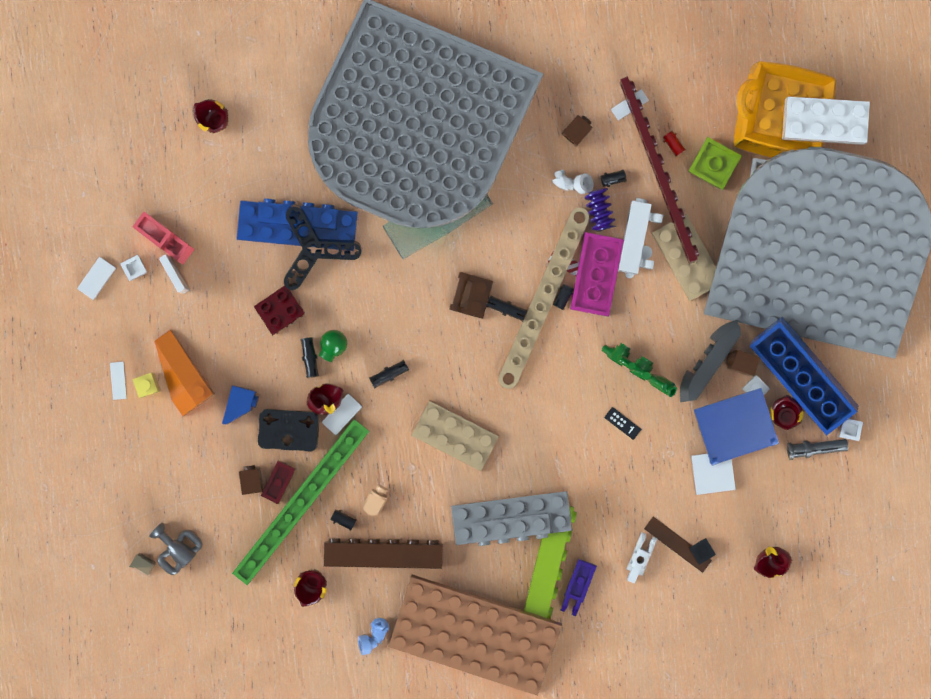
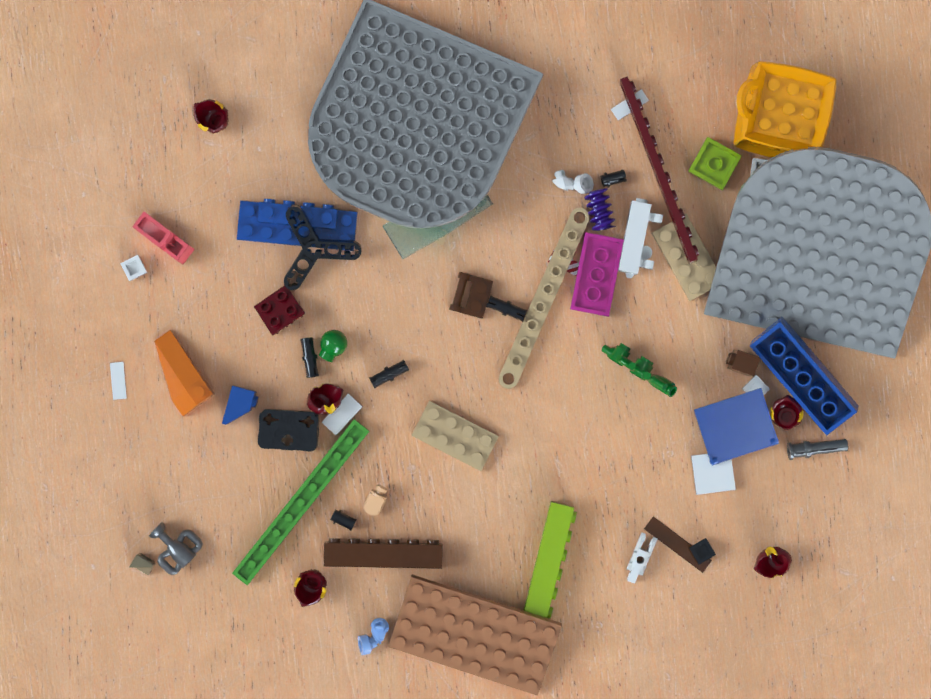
(96, 278): white tile -> none
(146, 385): light yellow brick -> none
(174, 274): white tile -> none
(250, 480): reddish brown brick -> none
(278, 482): dark red plate -> none
(512, 519): light grey plate -> none
(563, 296): black pin -> none
(577, 130): reddish brown brick -> none
(578, 584): dark purple hinge -> none
(622, 423): black sticker -> none
(673, 143): red pin -> none
(724, 339): dark grey brick -> none
(826, 120): white brick -> none
(851, 429): white plate -> none

